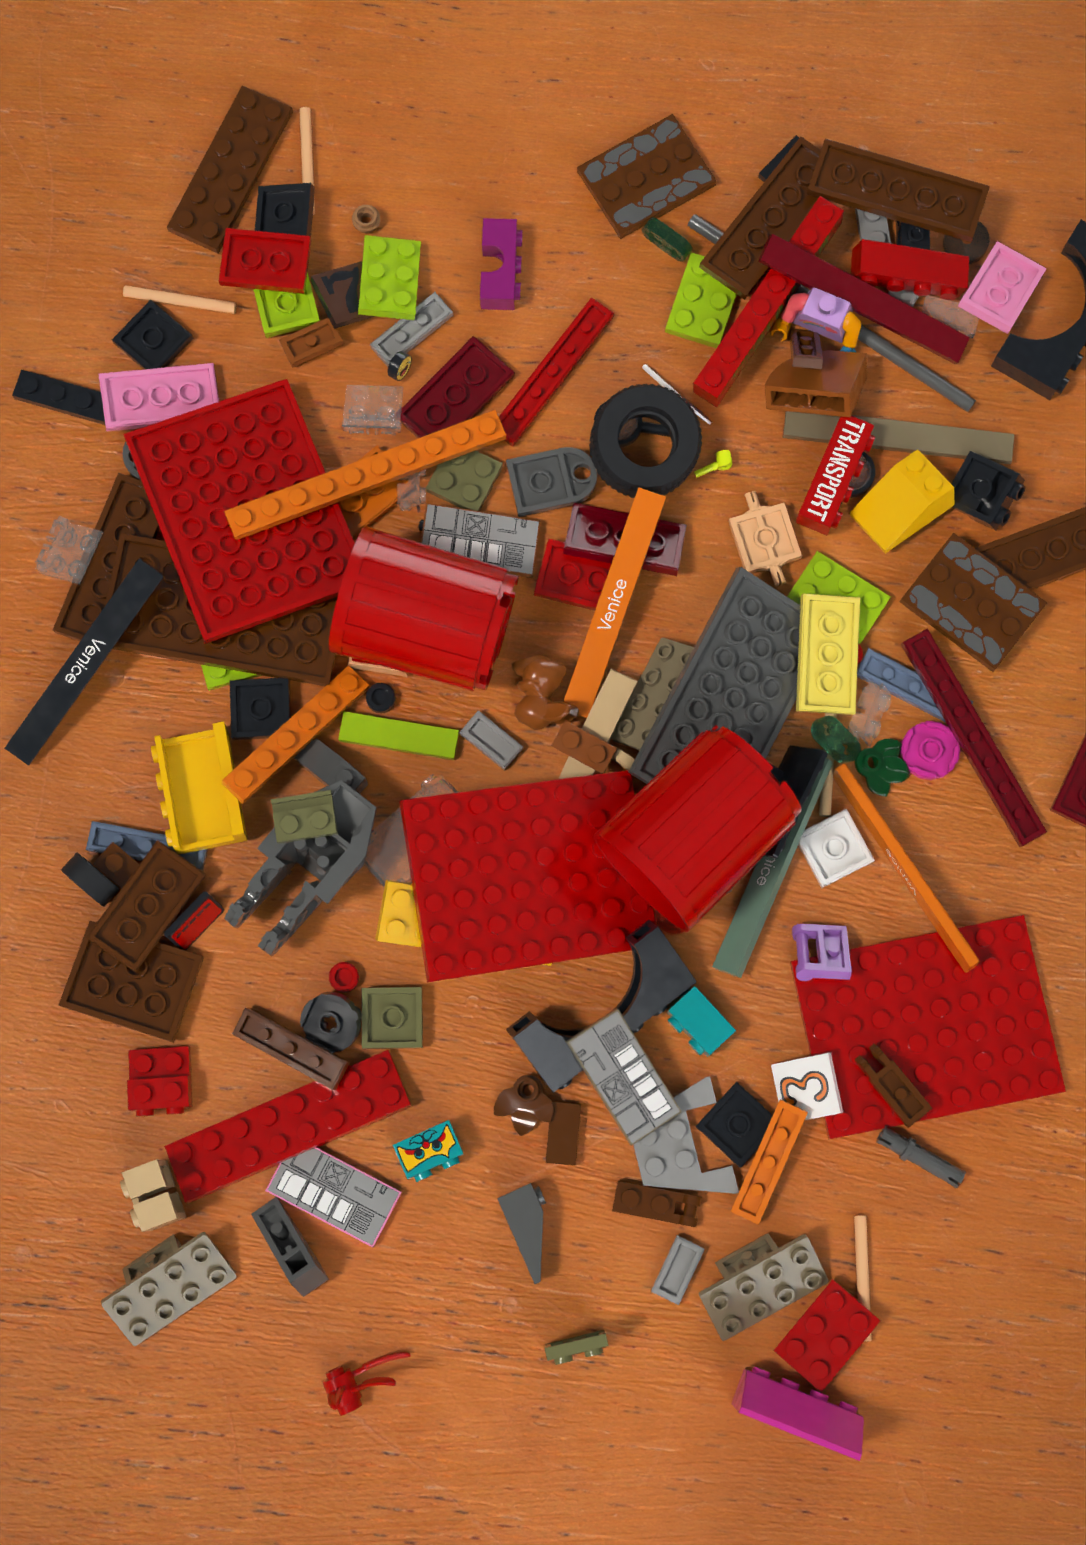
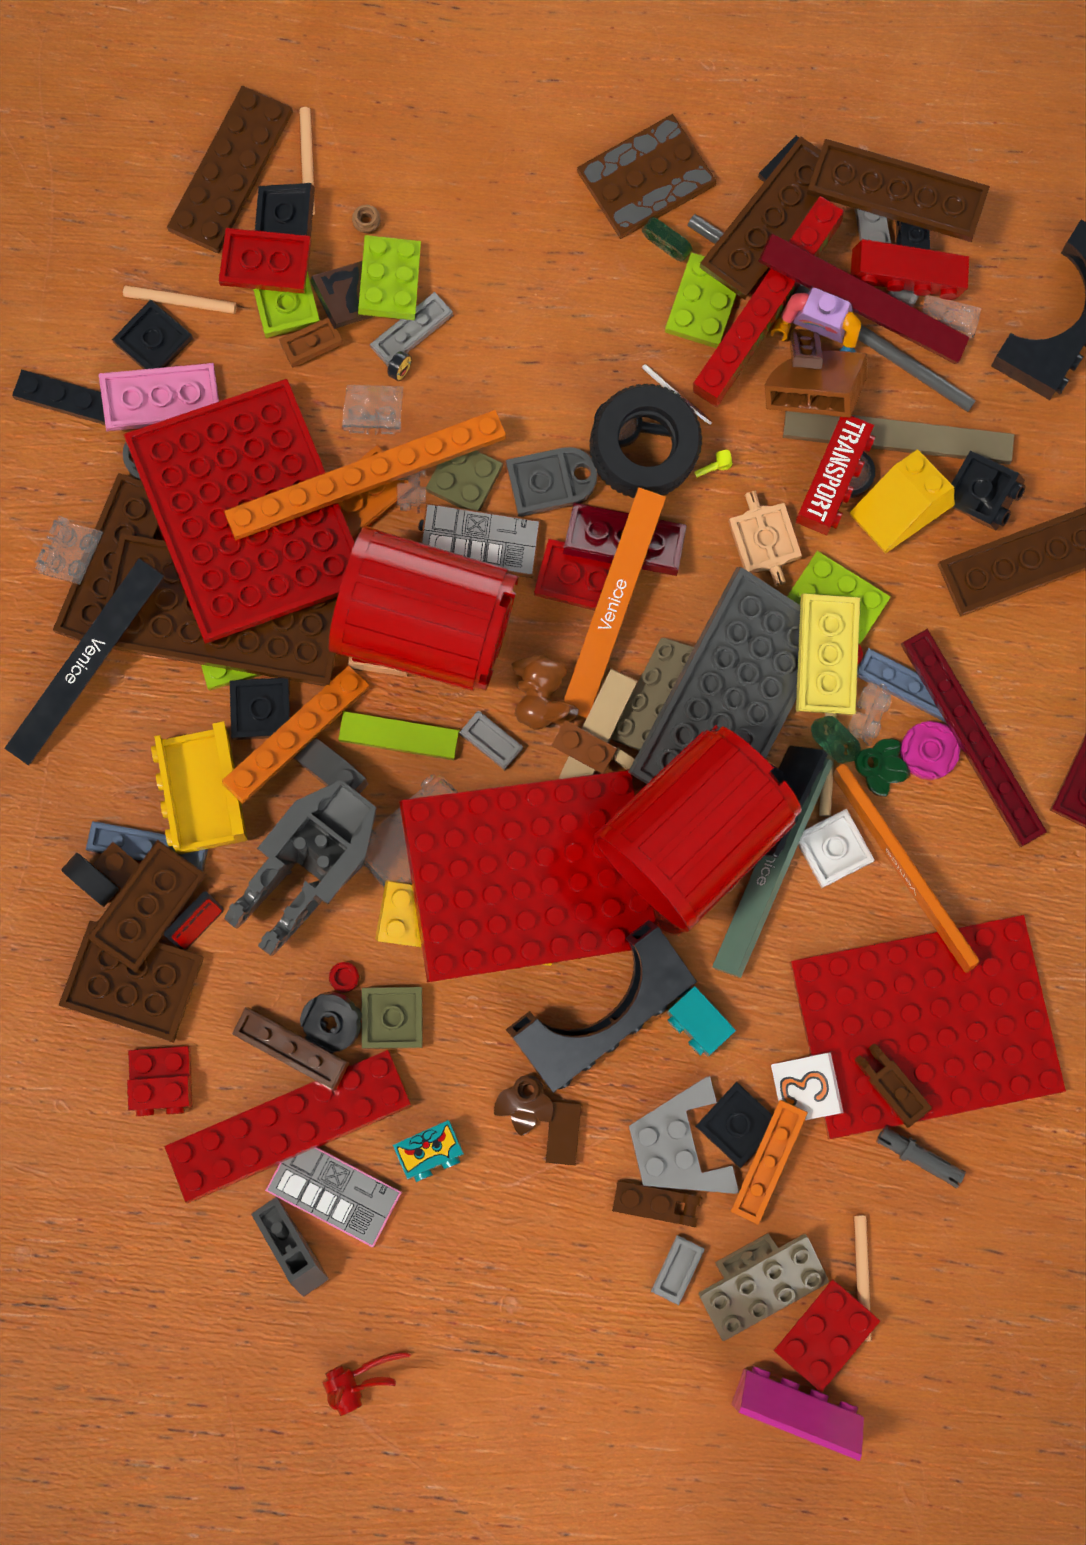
(147, 1181): tan piece -> none
(166, 1285): dark tan bracket -> none
(304, 816): olive plate -> none
(380, 698): black tile -> none
(456, 390): dark red tile -> none
(501, 241): magenta arch -> none
(525, 1220): dark grey slope -> none
(554, 369): red tile -> none
(563, 1350): olive plate -> none
(623, 1076): tile -> none
(831, 952): medium lavender plate -> none
(973, 602): reddish brown plate -> none
(974, 250): clear smoke piece -> none
(1002, 287): bright pink plate -> none

